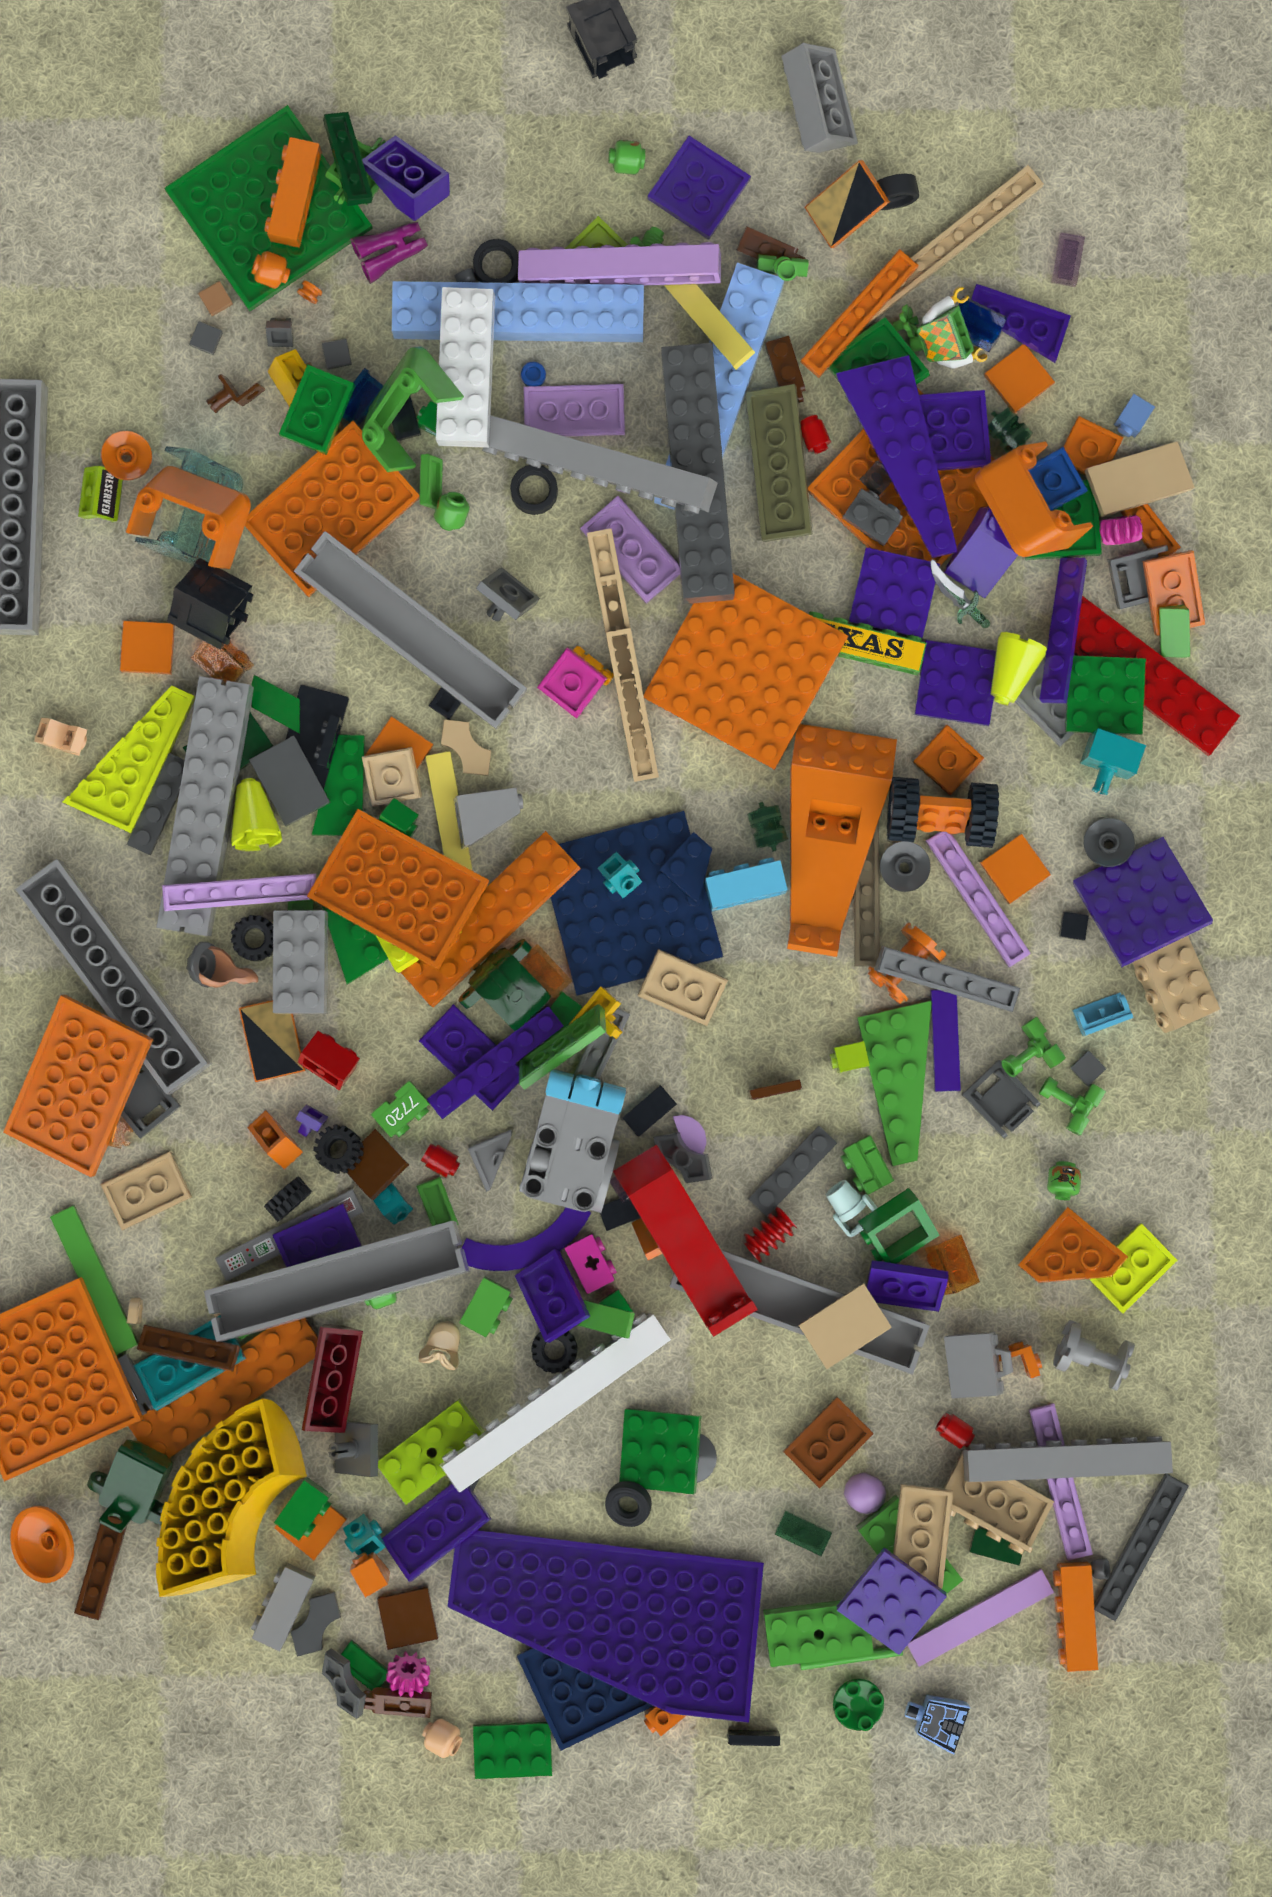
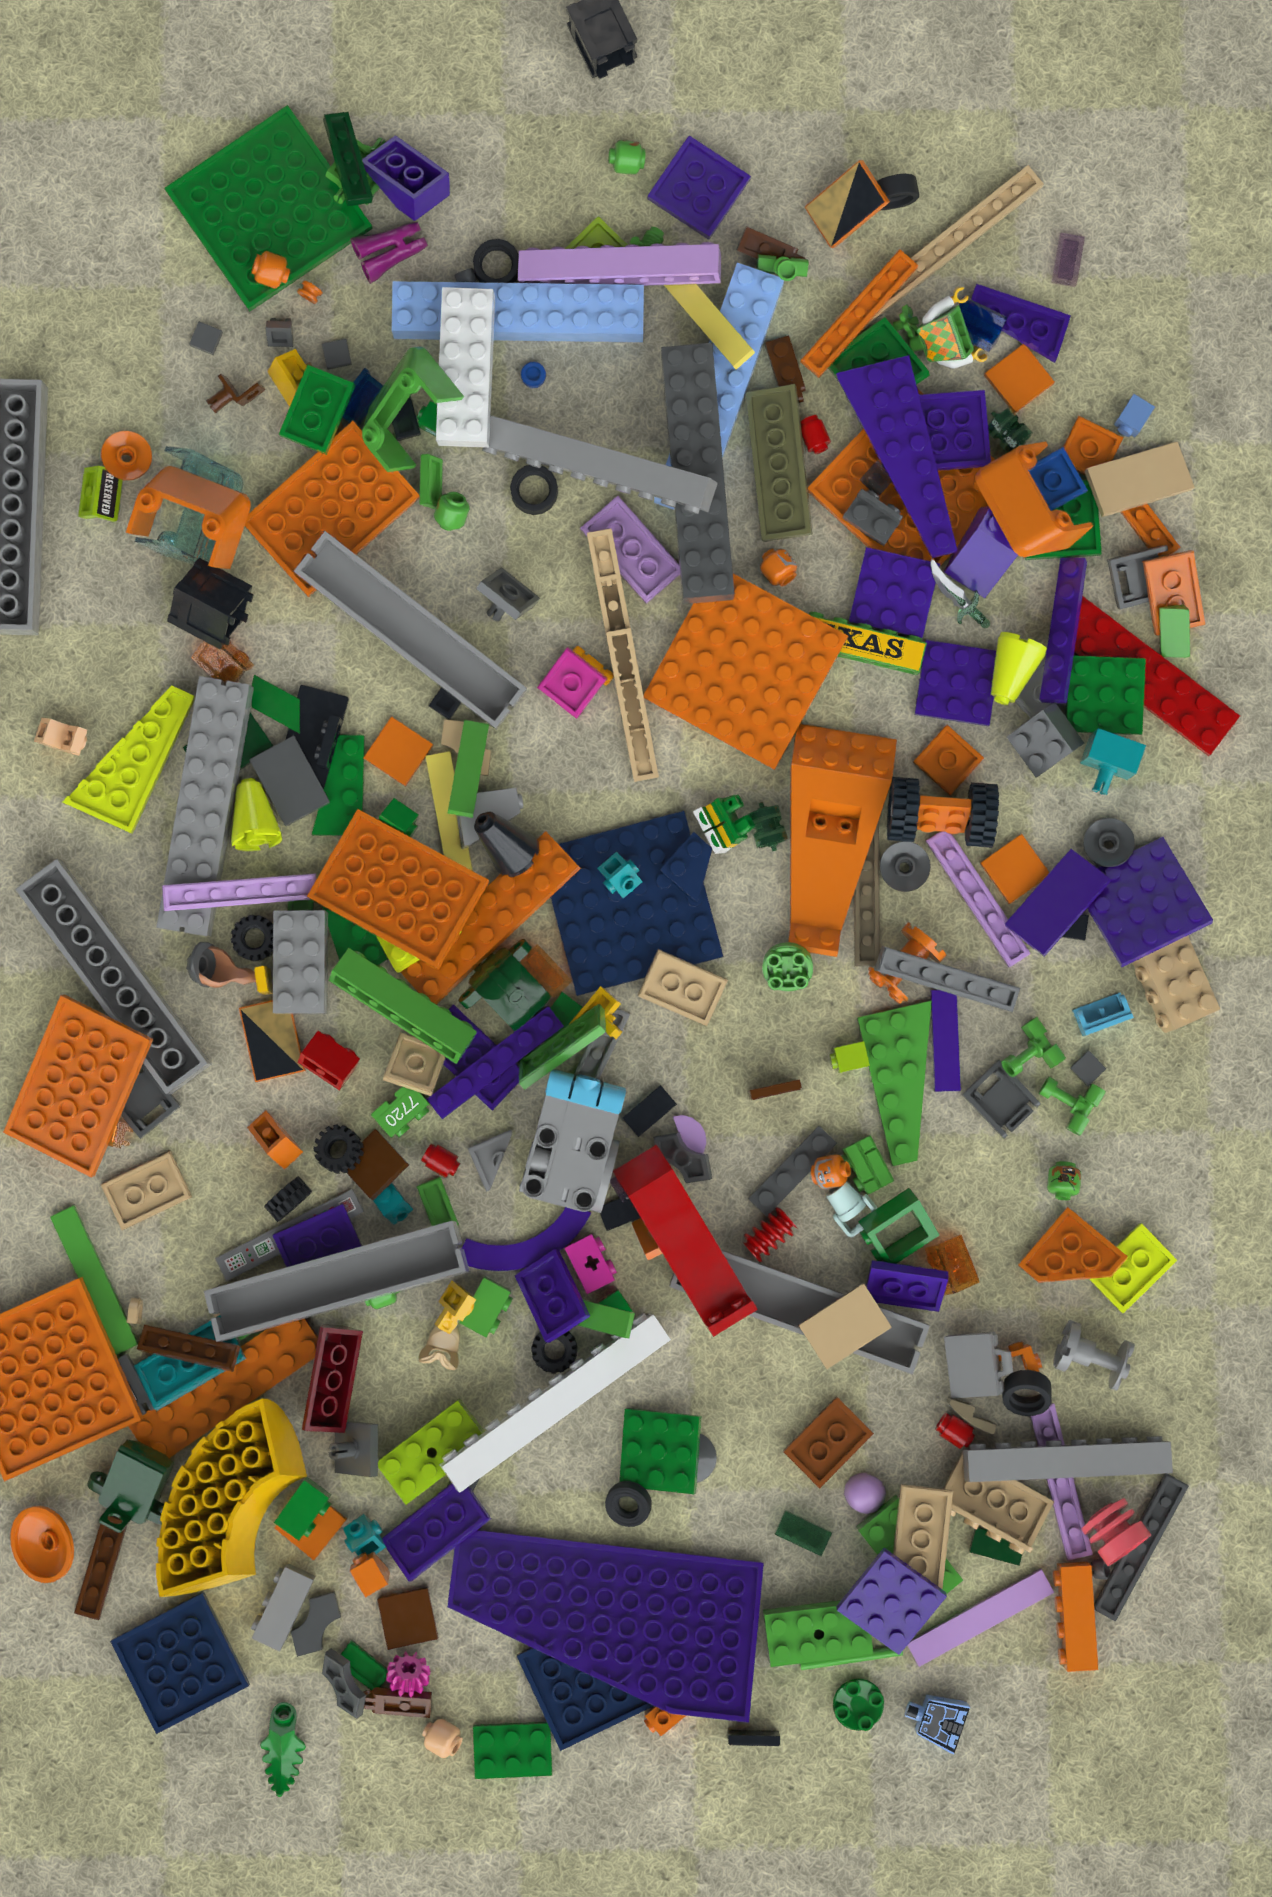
(147, 647): orange tile -> none
(158, 806): dark grey plate -> none
(180, 1662): none -> dark blue plate
(215, 298): medium nougat tile -> none
(263, 980): none -> yellow tile
(282, 1748): none -> green plant
(294, 192): orange brick -> none
(310, 1120): dark purple tile -> none
(392, 776): tan tile -> none
(402, 1005): none -> bright green brick
(414, 1065): none -> tan tile
(457, 1305): none -> yellow hinge
(468, 768): none -> bright green tile
(506, 844): none -> black cone
(576, 409): lavender tile -> none
(723, 824): none -> green hips
(745, 884): medium azure brick -> none
(778, 567): none -> orange head
(787, 967): none -> bright green tile
(819, 98): light grey slope -> none
(830, 1171): none -> orange head
(966, 1411): none -> dark tan slope
(1027, 1405): none -> black tyre
(1045, 739): none -> dark grey brick
(1057, 902): none -> dark purple tile
(1115, 1531): none -> coral wheel
(1121, 530): dark pink gear -> none

